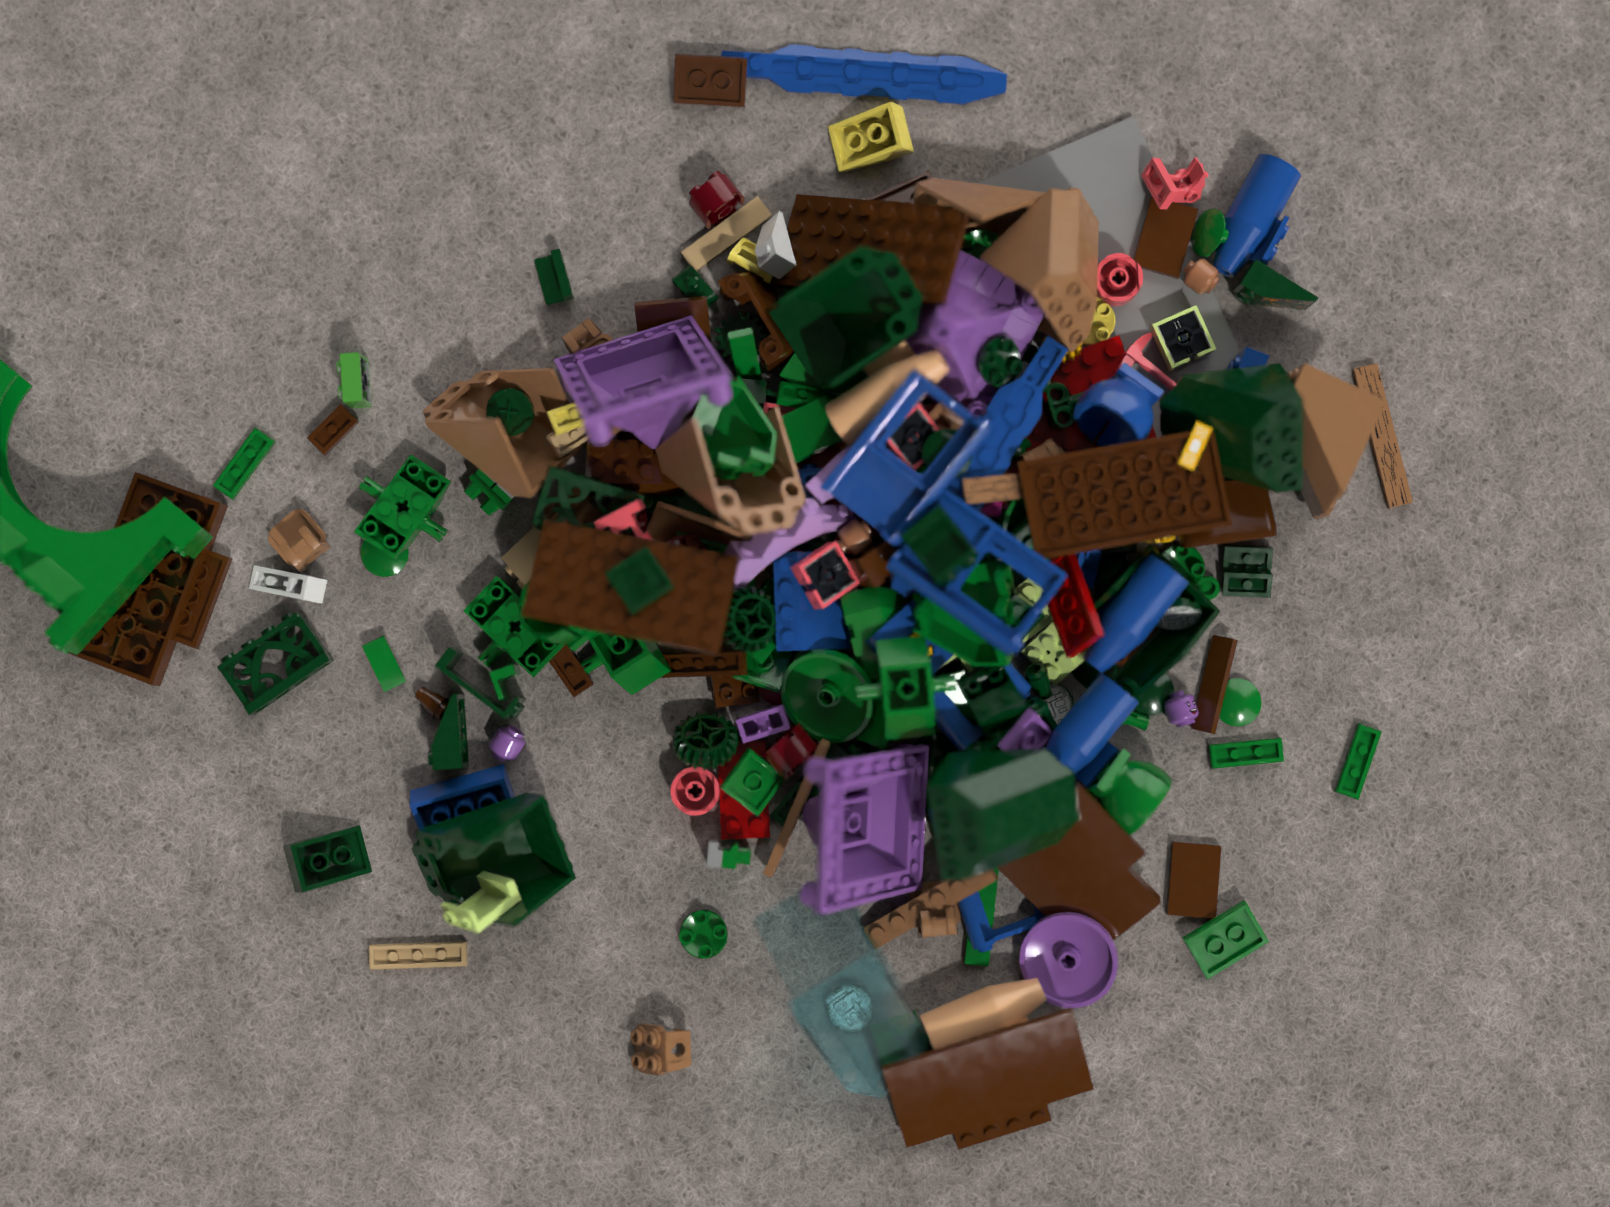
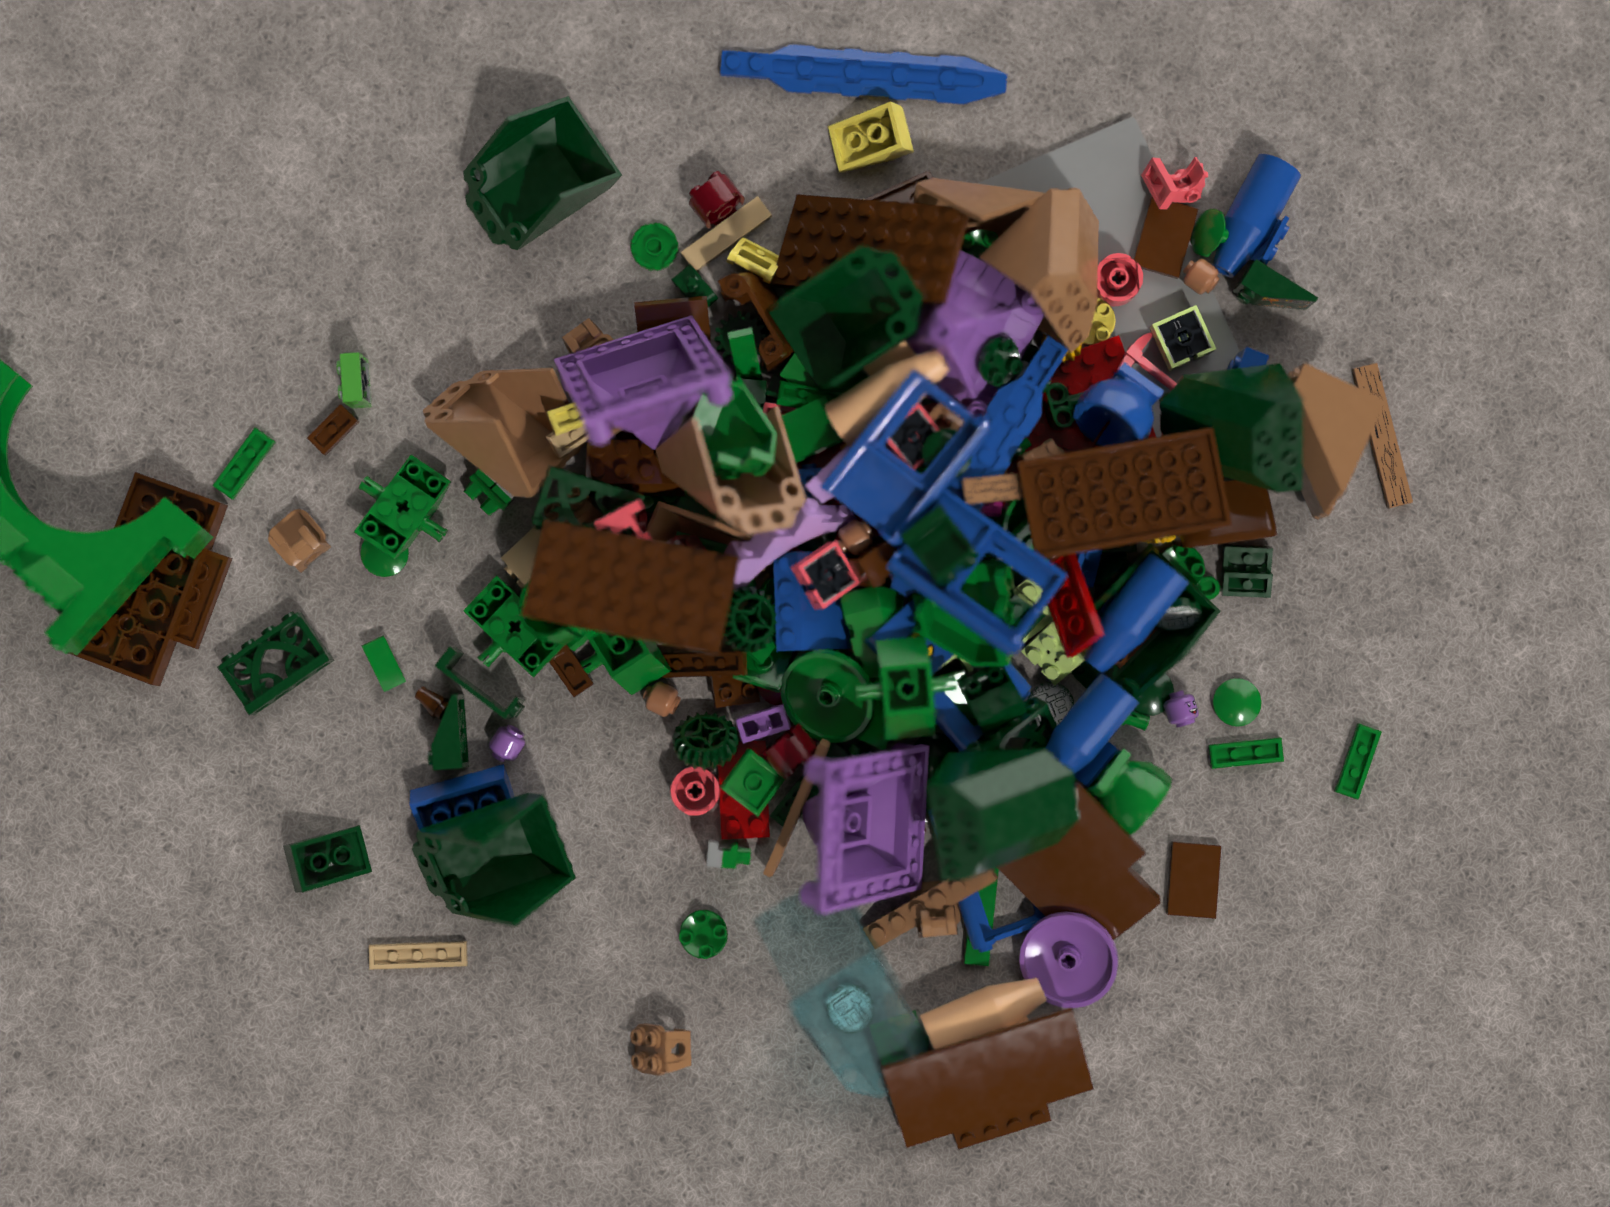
(288, 584): white slope -> none
(484, 906): yellowish green panel -> none
(498, 677): green panel -> none
(512, 409): dark green tile -> none
(536, 173): none -> dark green windscreen
(554, 278): dark green panel -> none
(639, 580): dark green tile -> none
(659, 253): none -> green tile
(661, 699): none -> nougat head
(710, 80): reddish brown tile -> none
(774, 247): white slope -> none
(1027, 733): medium lavender tile -> none
(1038, 679): dark green cone -> none
(1195, 445): yellow sticker -> none
(1214, 683): reddish brown tile -> none
(1225, 939): green tile -> none

